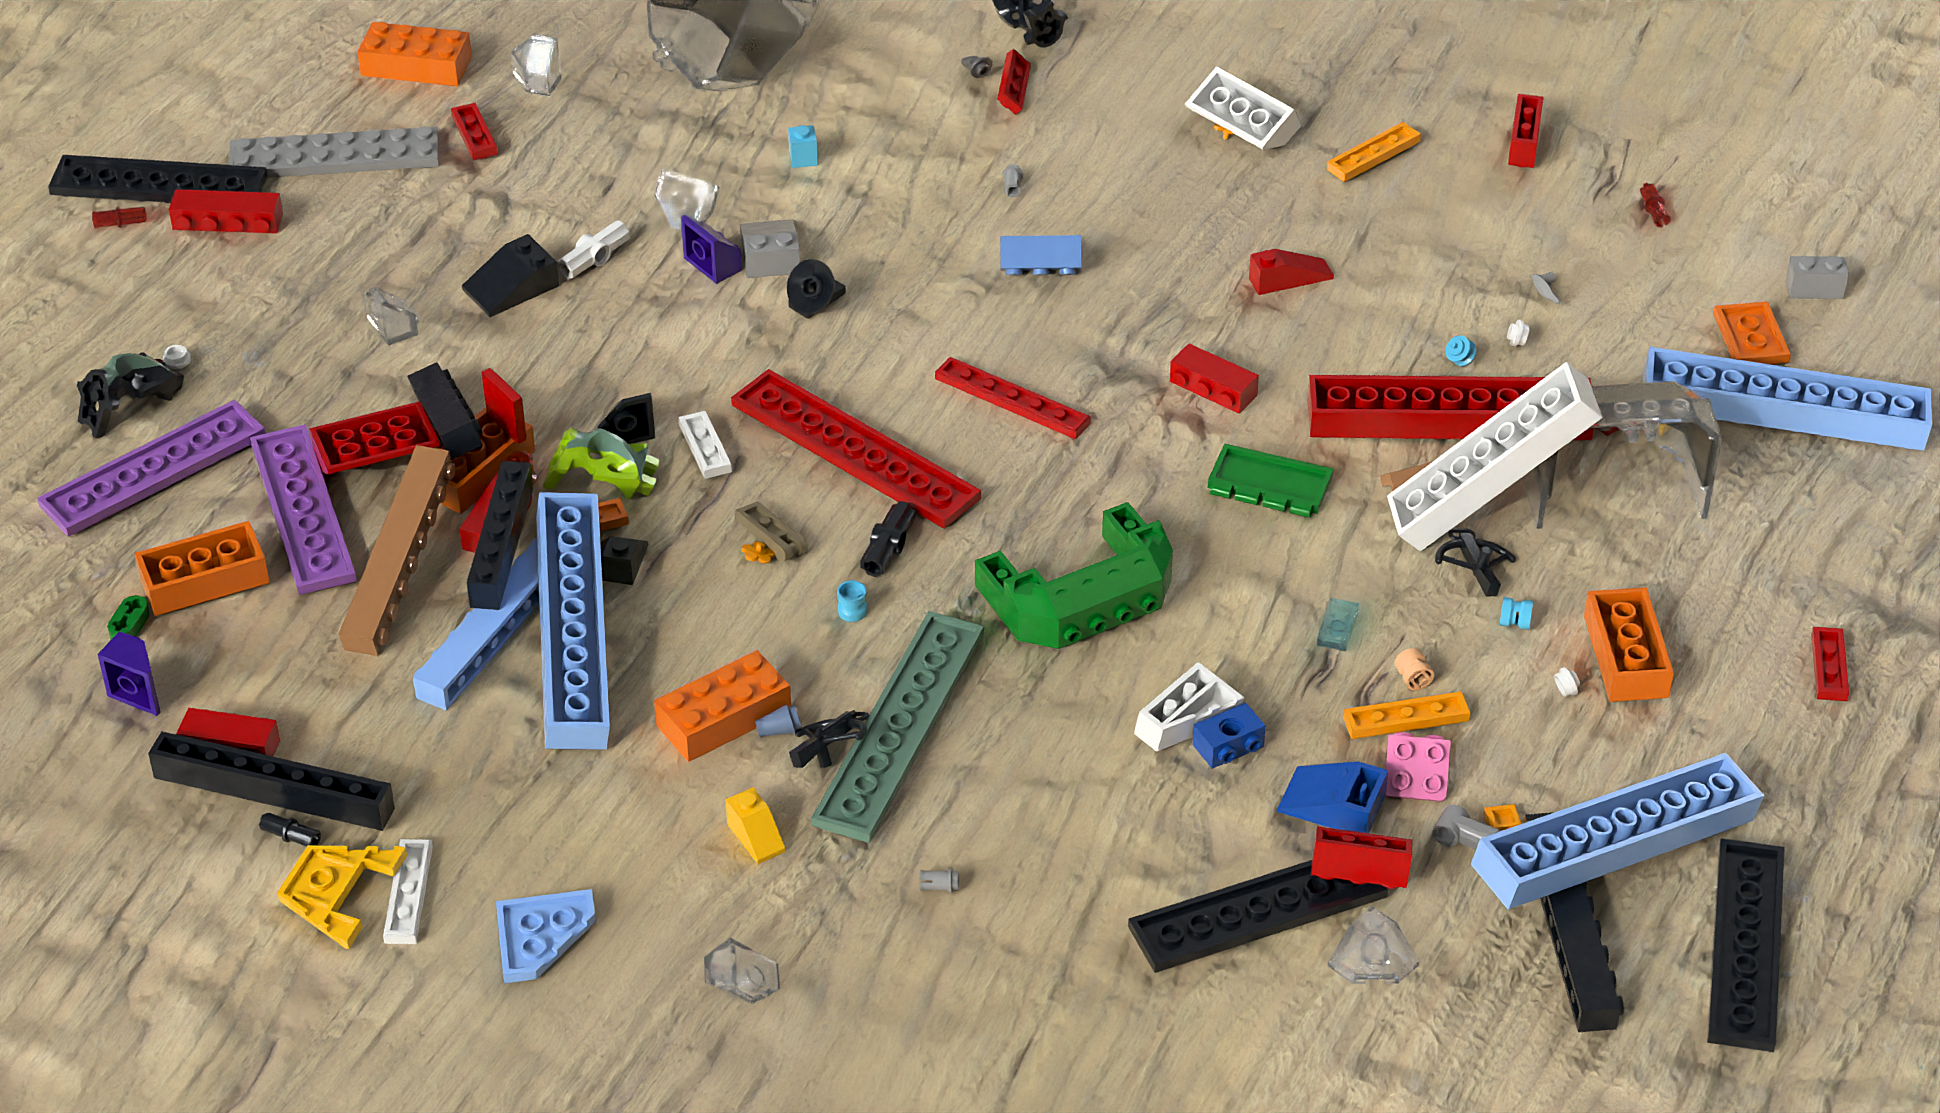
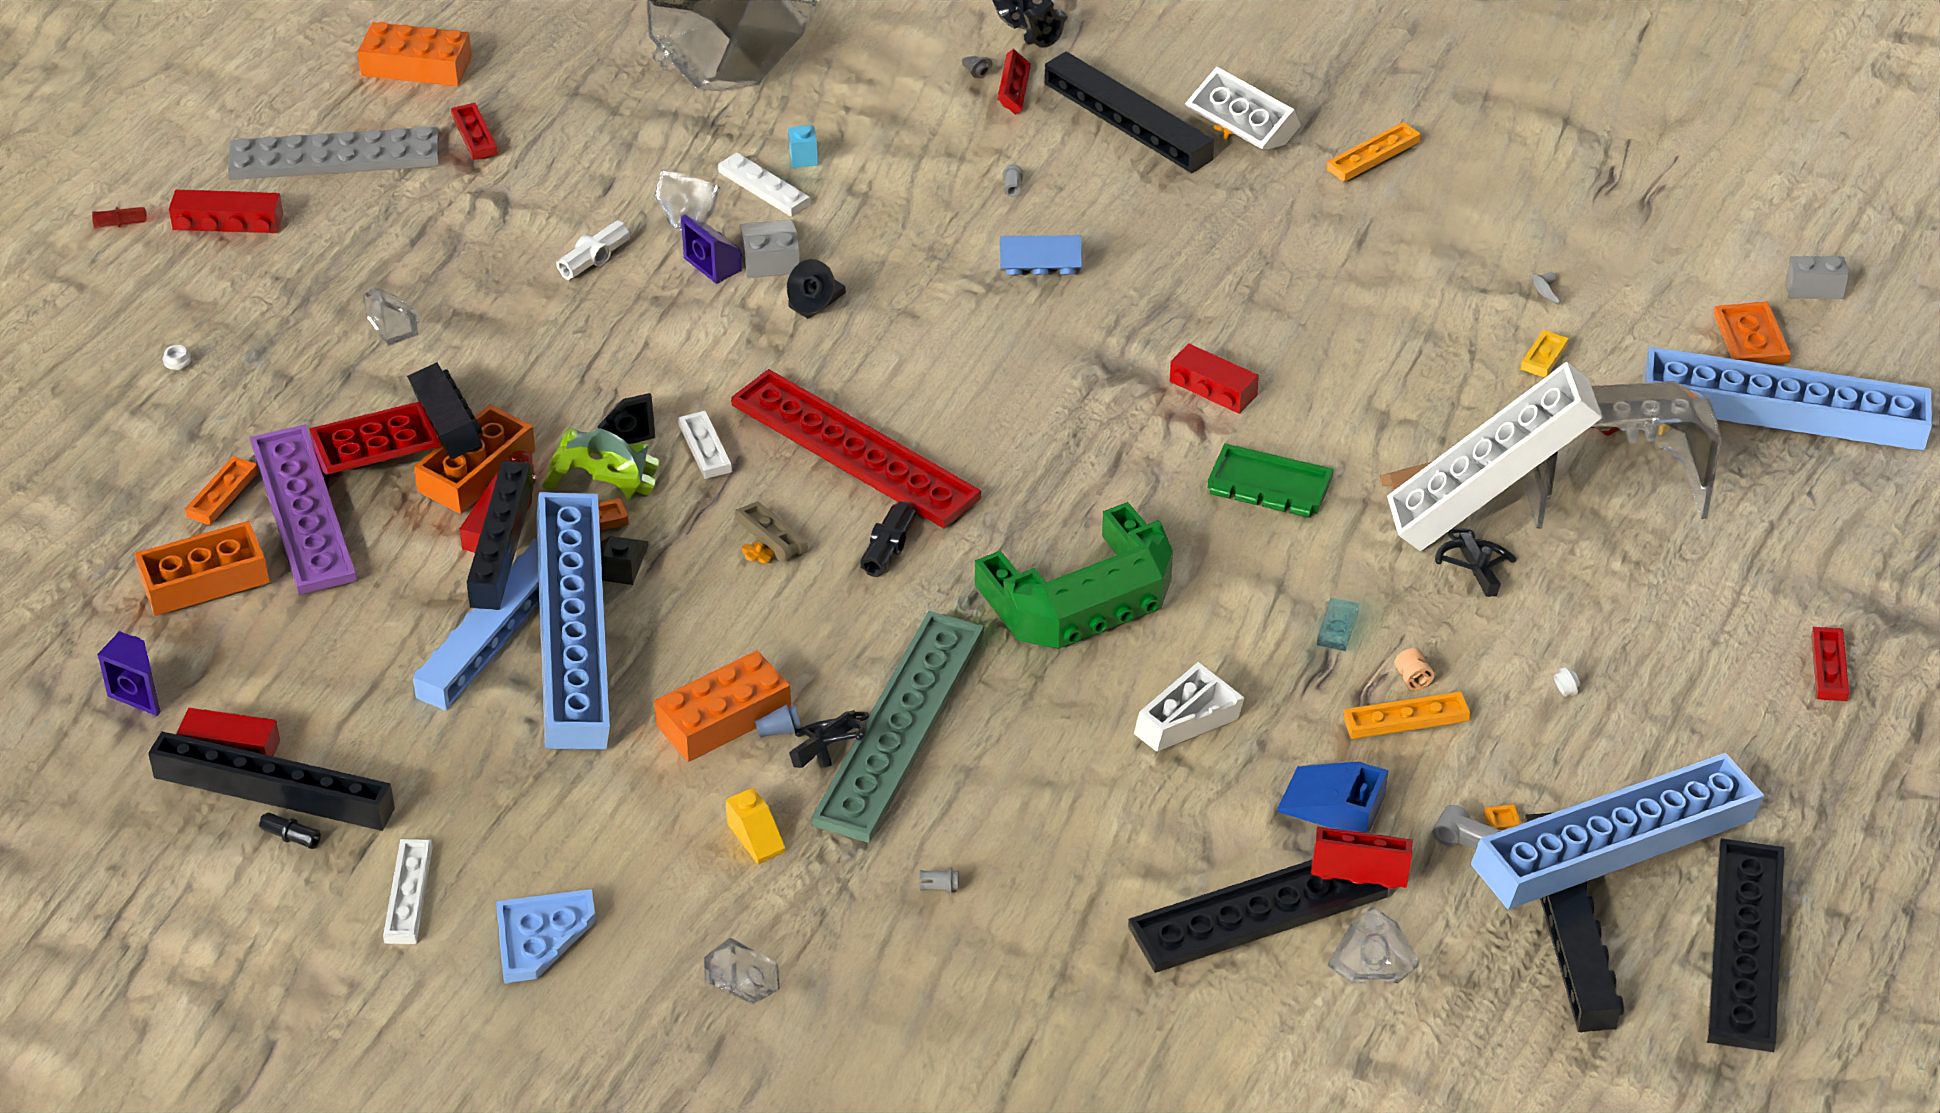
(123, 376): black hips -> none
(123, 617): green beam -> none
(148, 179): black plate -> none
(150, 468): medium lavender plate -> none
(221, 490): none -> orange plate
(324, 880): yellow wing -> none
(397, 551): medium nougat brick -> none
(504, 405): red tile -> none
(512, 276): black slope -> none
(537, 64): clear slope -> none
(764, 184): none -> white plate
(852, 601): medium azure wheel -> none
(1013, 398): red tile -> none
(1129, 112): none -> black brick
(1229, 735): blue brick -> none
(1282, 270): red slope -> none
(1410, 405): red brick -> none
(1417, 767): bright pink bracket -> none
(1460, 350): medium azure wheel -> none
(1509, 610): medium azure wheel -> none
(1518, 333): white plate -> none
(1525, 130): red brick -> none
(1544, 353): none -> yellow plate
(1628, 644): orange brick -> none
(1654, 204): clear red axle -> none

